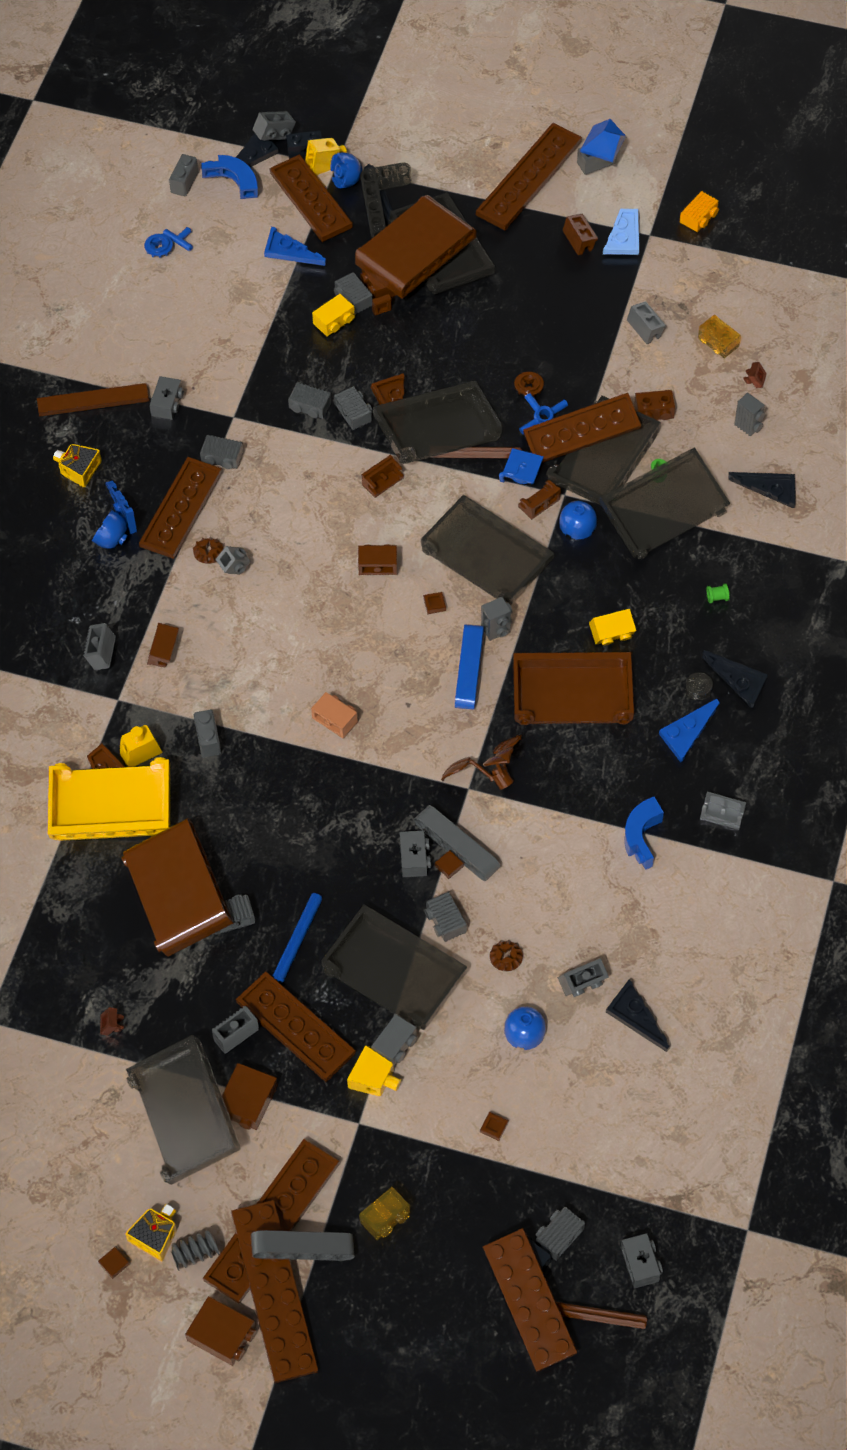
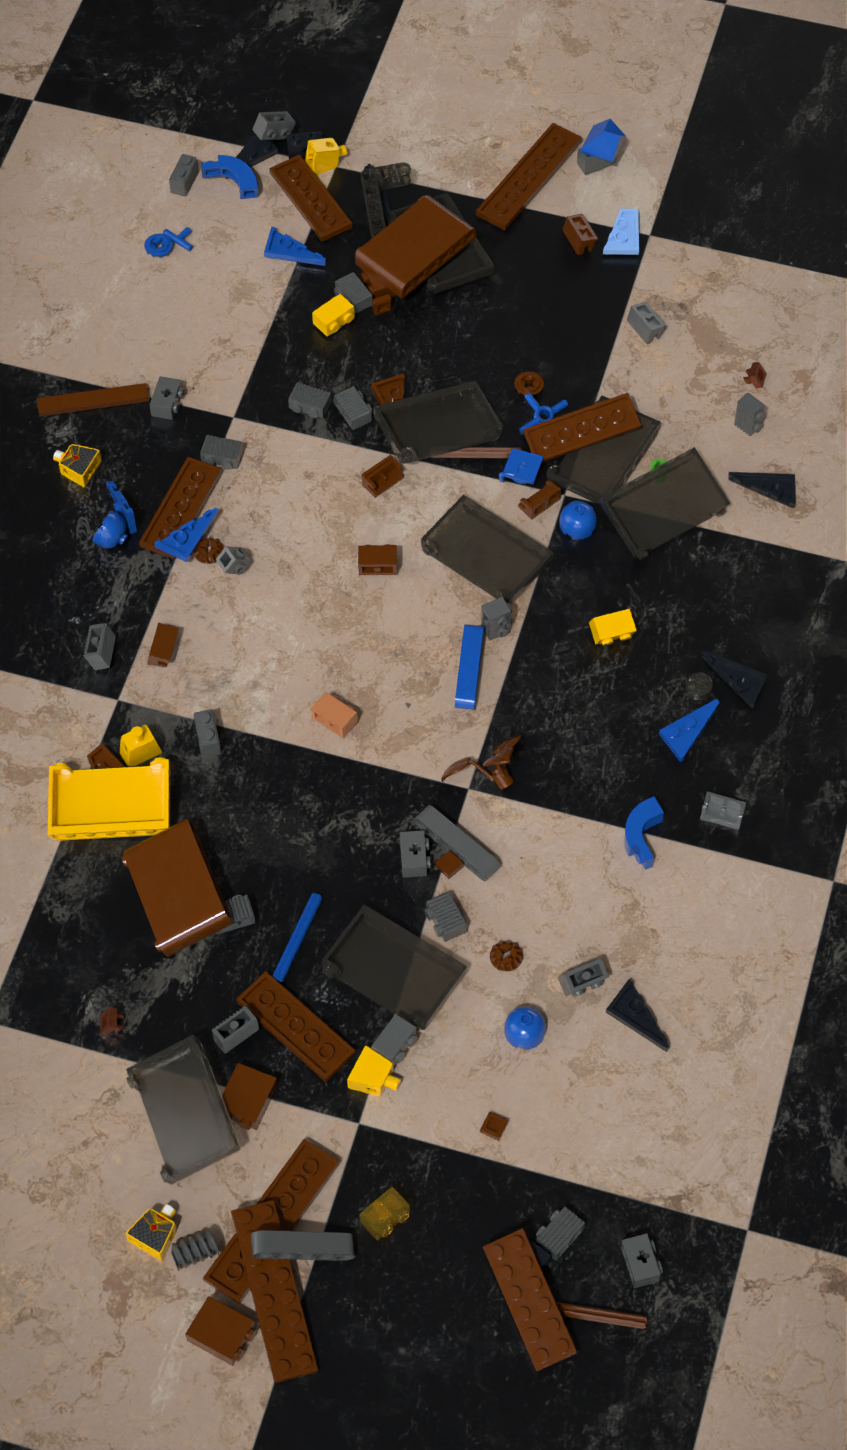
(113, 1262): reddish brown tile -> none
(186, 539): none -> blue wing
(346, 169): blue cylinder -> none
(434, 603): reddish brown tile -> none
(573, 688): reddish brown windscreen -> none
(656, 404): reddish brown brick -> none
(699, 211): light orange brick -> none
(717, 593): bright green bush -> none
(719, 336): clear yellow brick -> none

